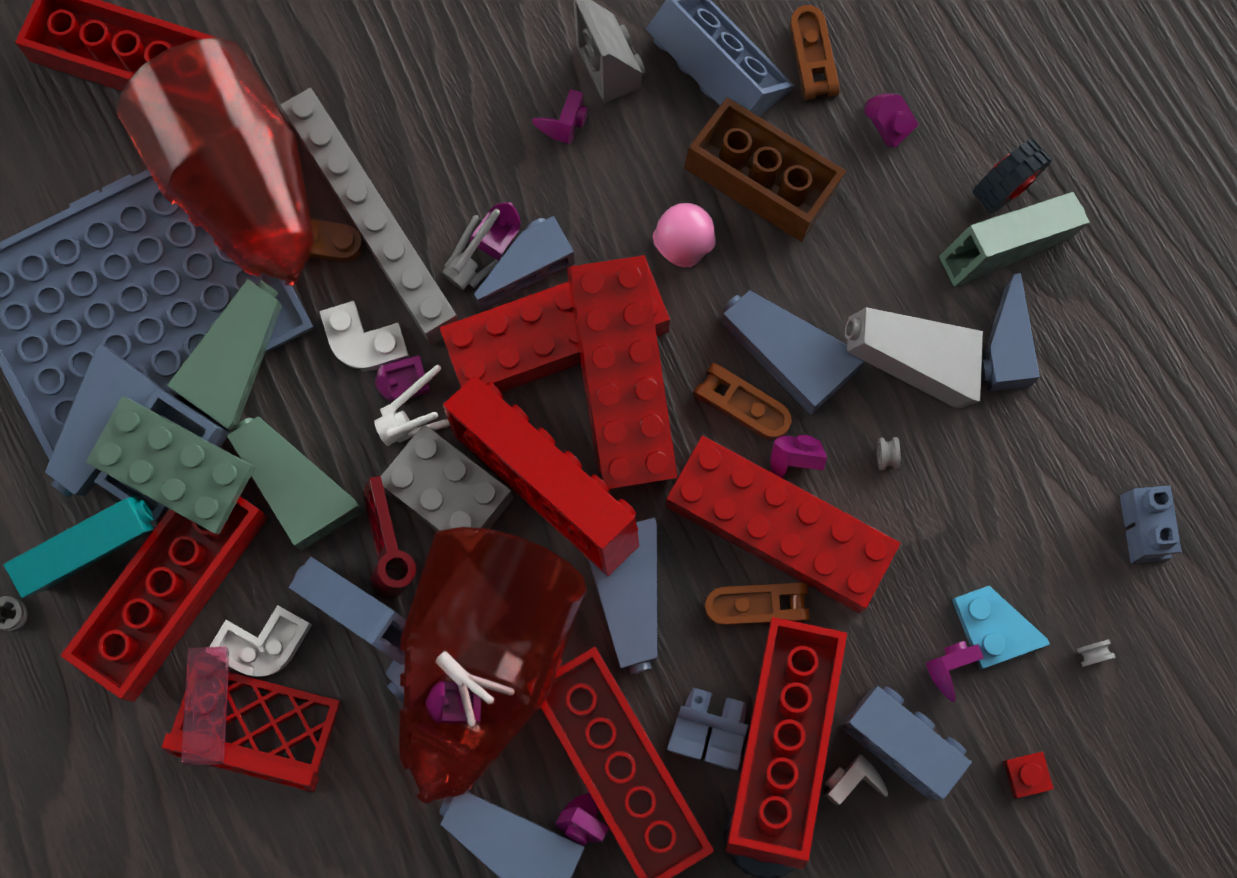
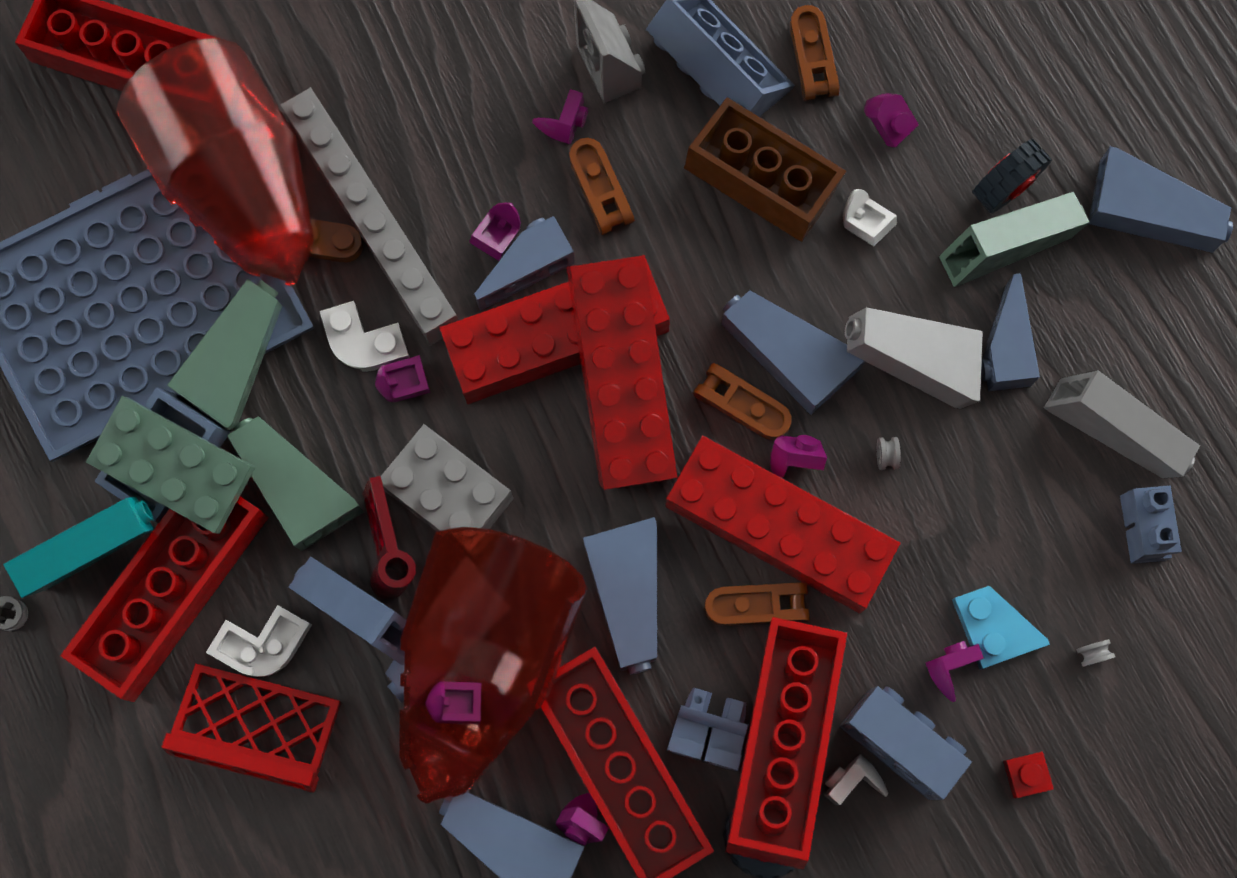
(100, 391): sand blue slope -> none
(205, 706): clear pink plate -> none
(397, 426): white plant -> none
(460, 267): light grey plant -> none
(464, 680): white plant -> none
(543, 474): red brick -> none
(599, 184): none -> dark orange plate
(684, 234): bright pink helmet -> none
(867, 217): none -> white plate
(1122, 423): none -> light grey slope
(1155, 205): none -> sand blue slope

